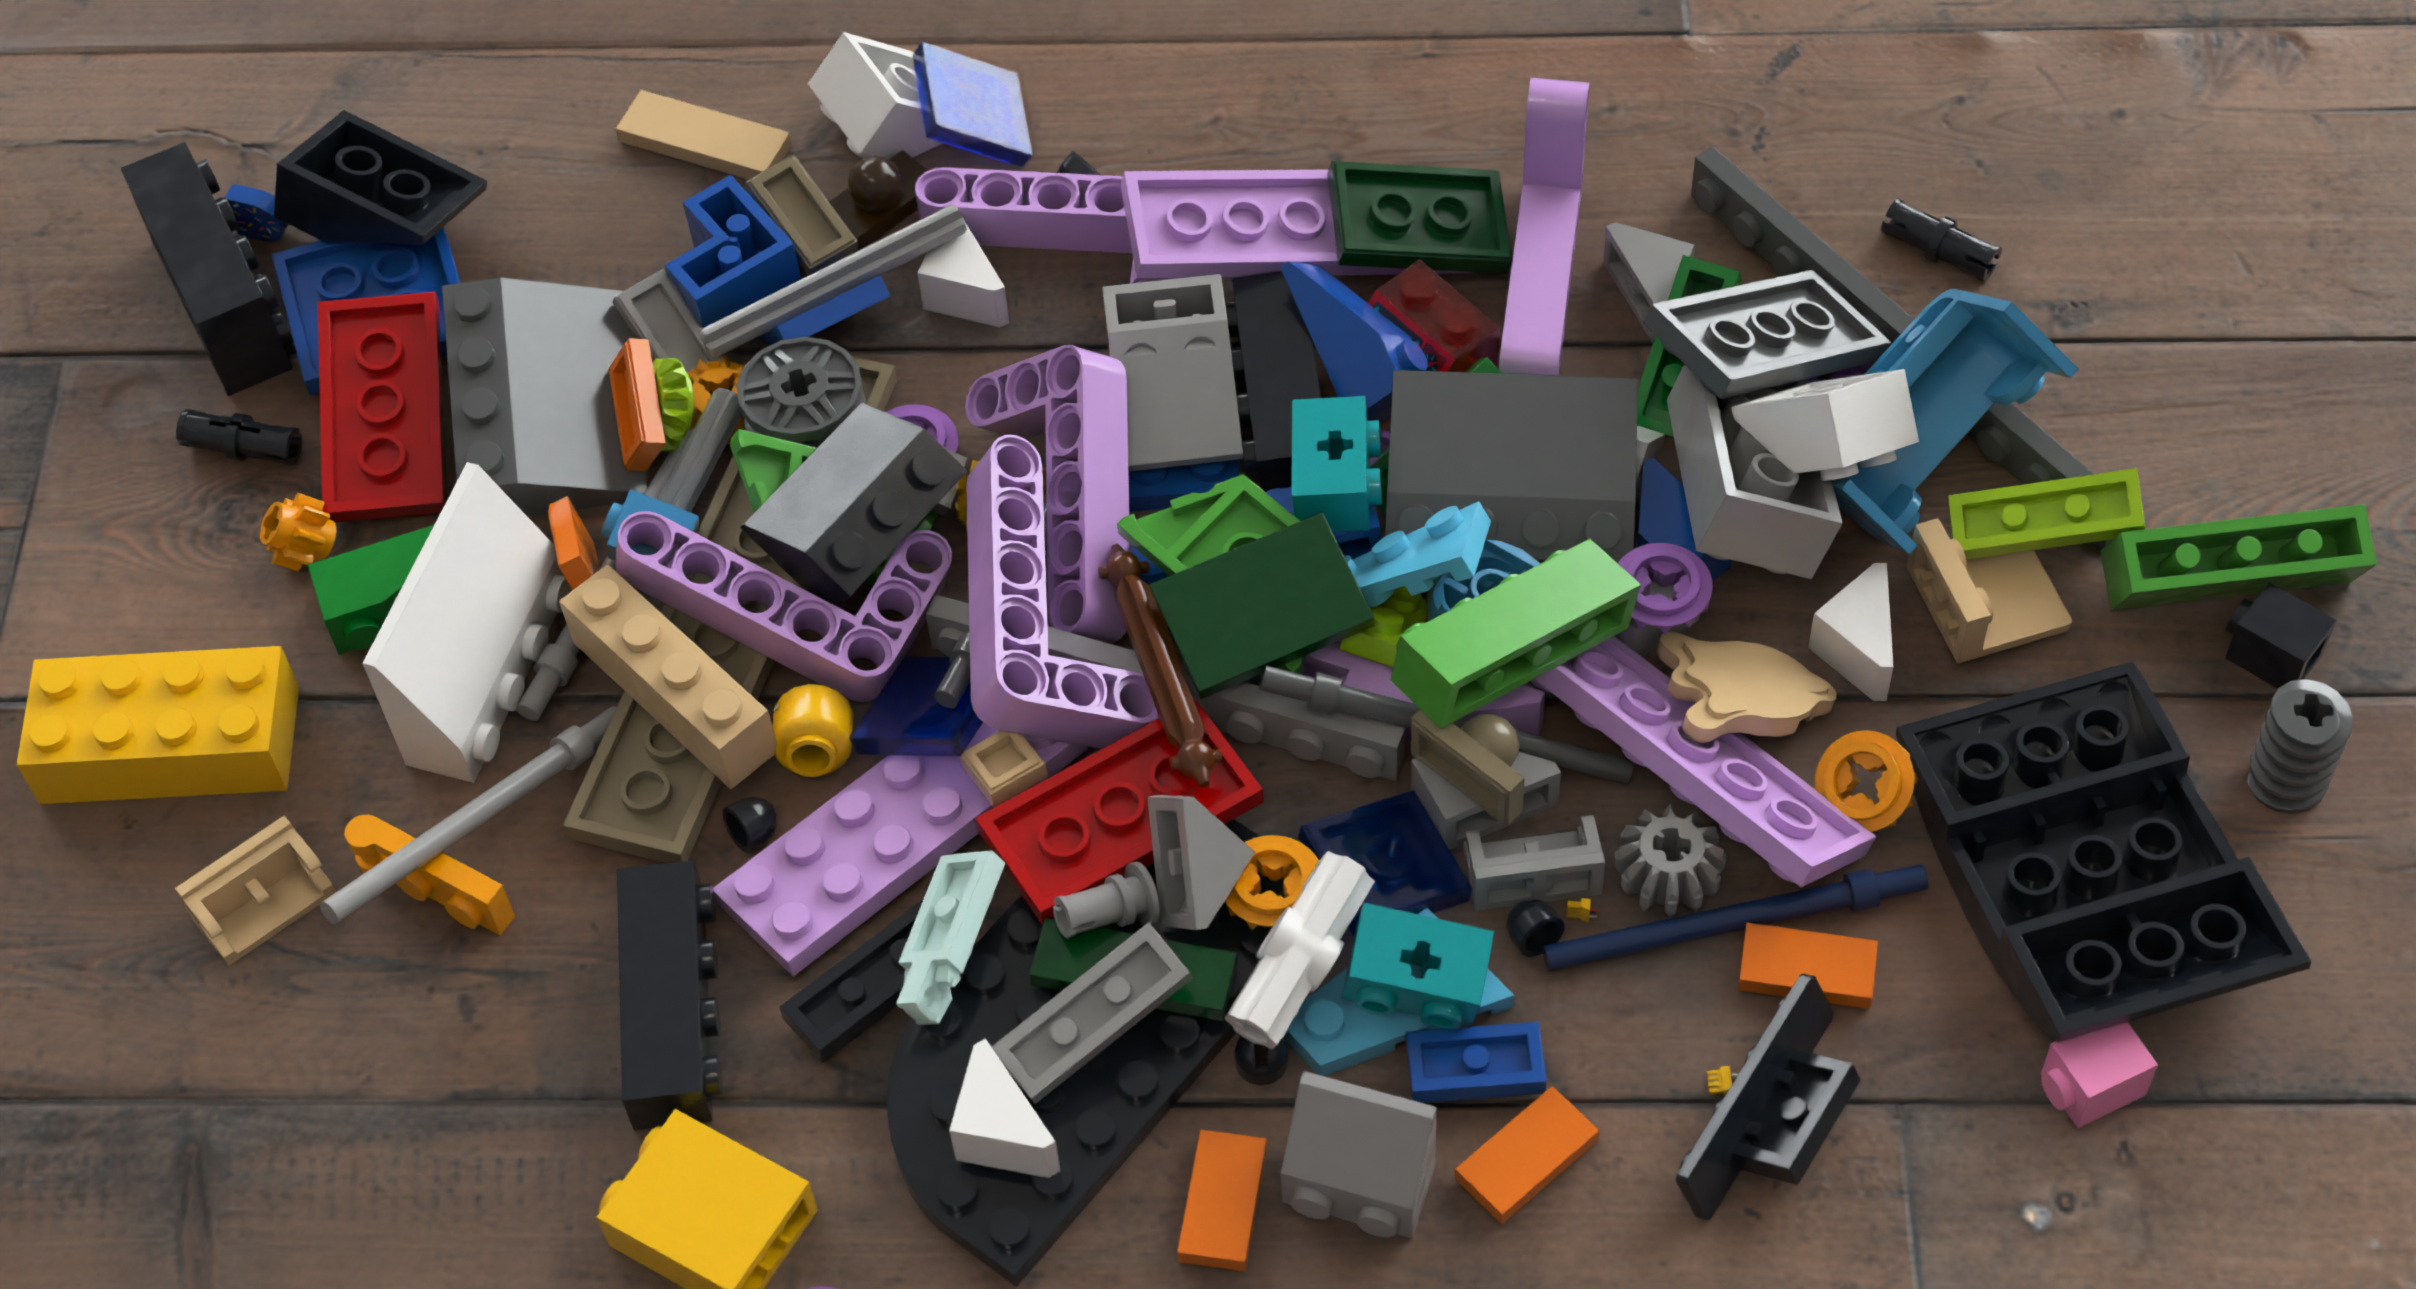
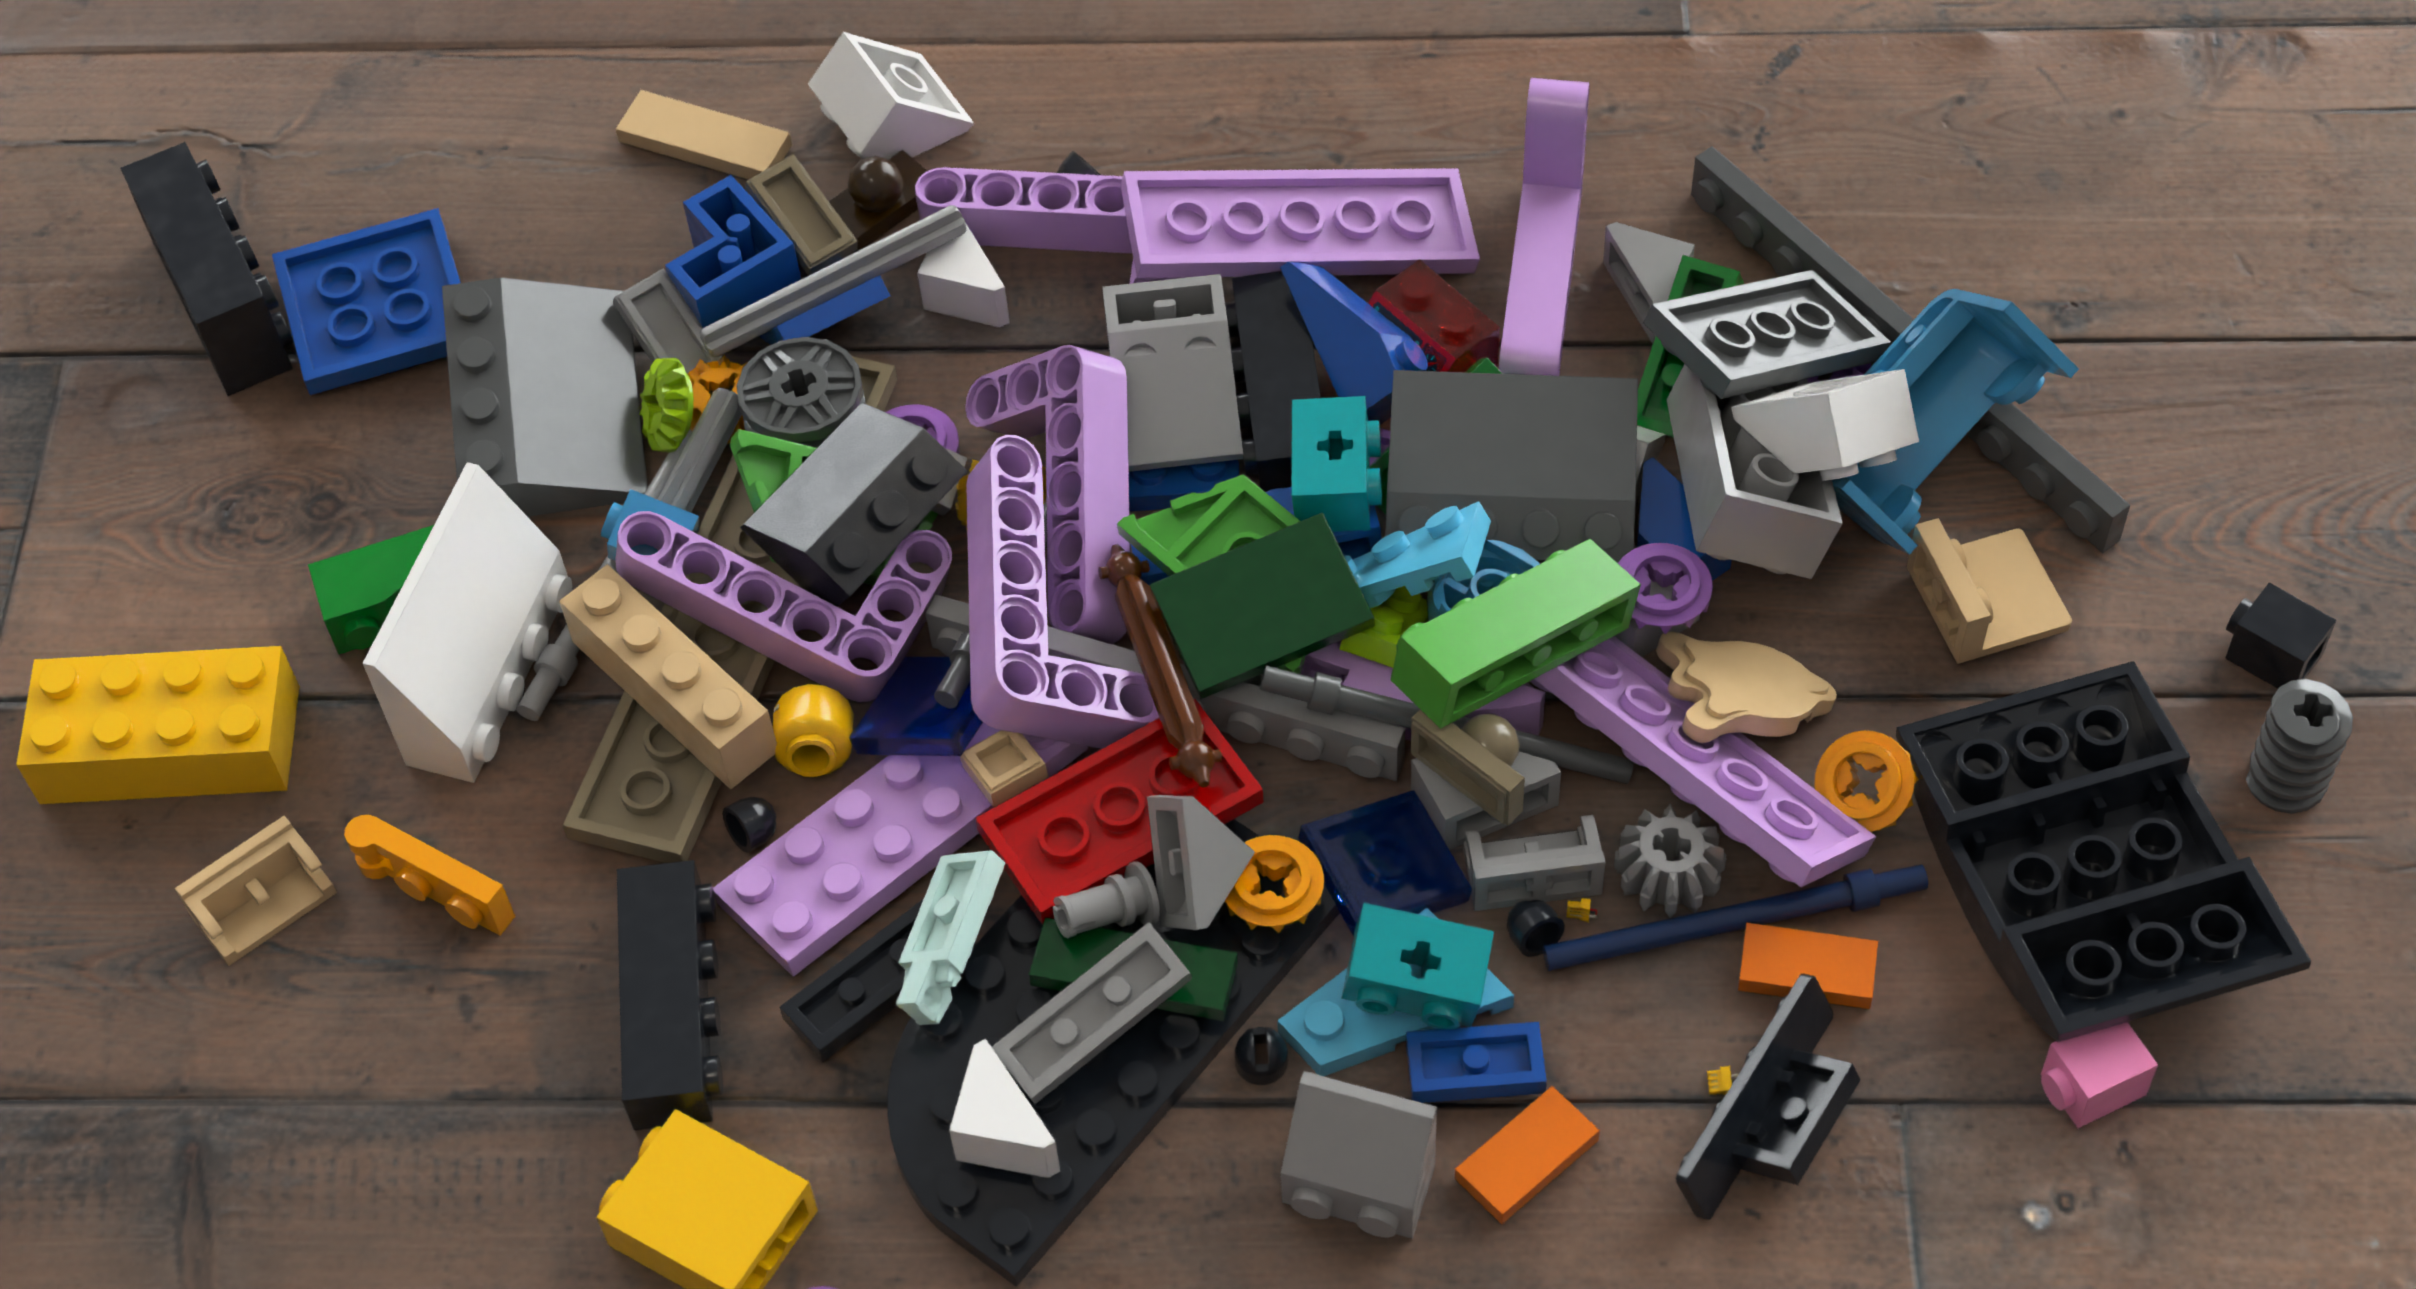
(239, 436): black pin -> none
(255, 213): blue tile -> none
(298, 532): light orange gear -> none
(369, 186): black slope -> none
(381, 407): red plate -> none
(566, 751): light grey bar -> none
(572, 543): orange tile -> none
(636, 405): orange tile -> none
(971, 105): clear blue tile -> none
(1222, 1200): orange tile -> none
(1299, 950): white piece -> none
(1419, 212): dark green tile -> none
(1855, 633): white slope -> none
(1941, 239): black pin -> none
(2047, 513): lime plate -> none
(2237, 557): bright green brick -> none

